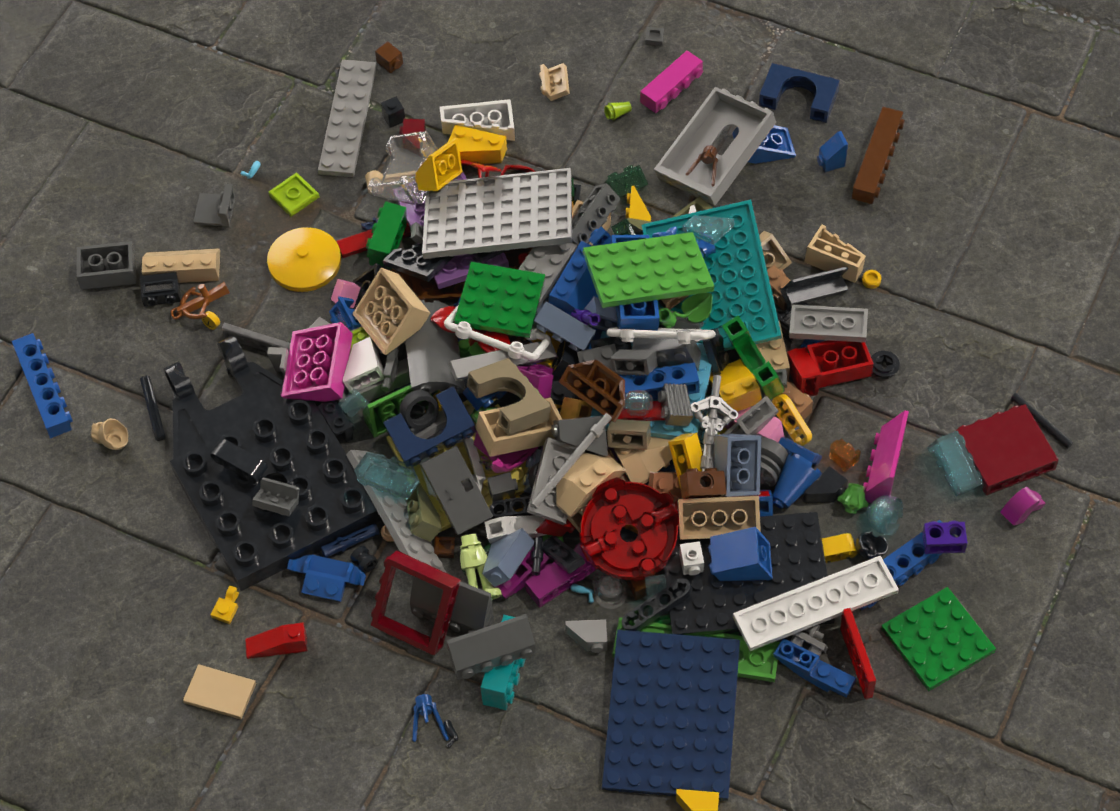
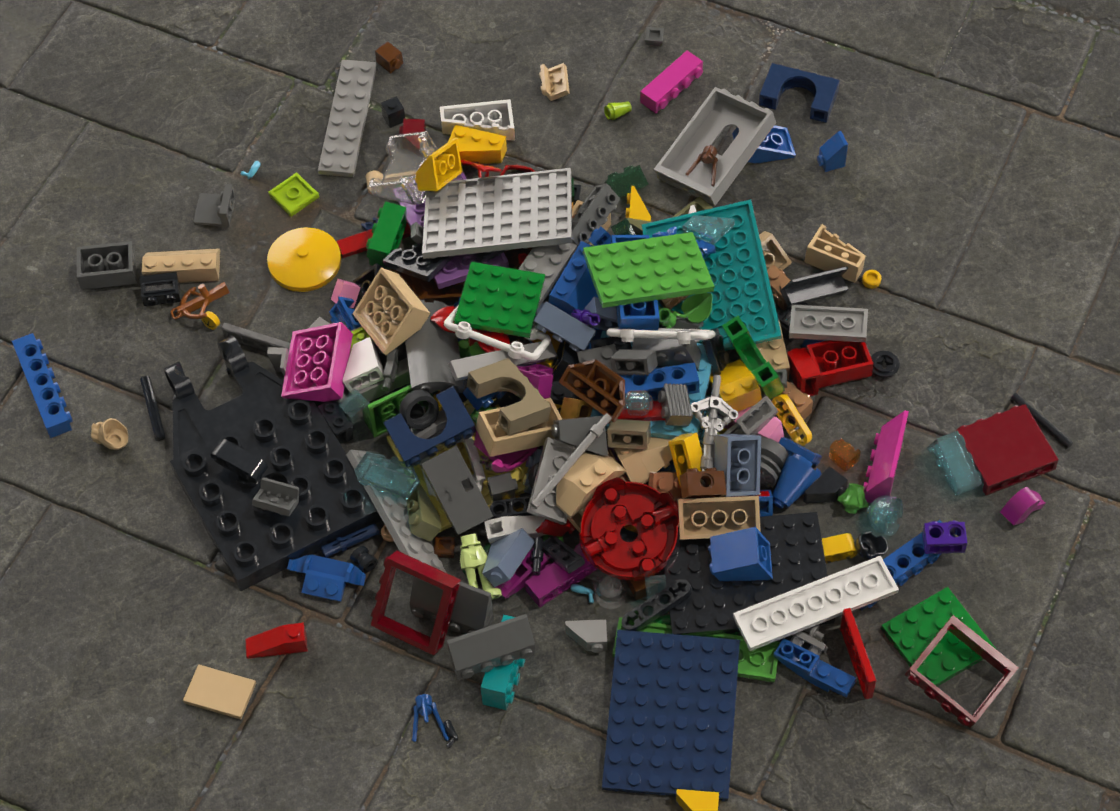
(226, 608): yellow plate -> none
(691, 558): white brick -> none
(877, 155): reddish brown brick -> none
(979, 646): none -> window

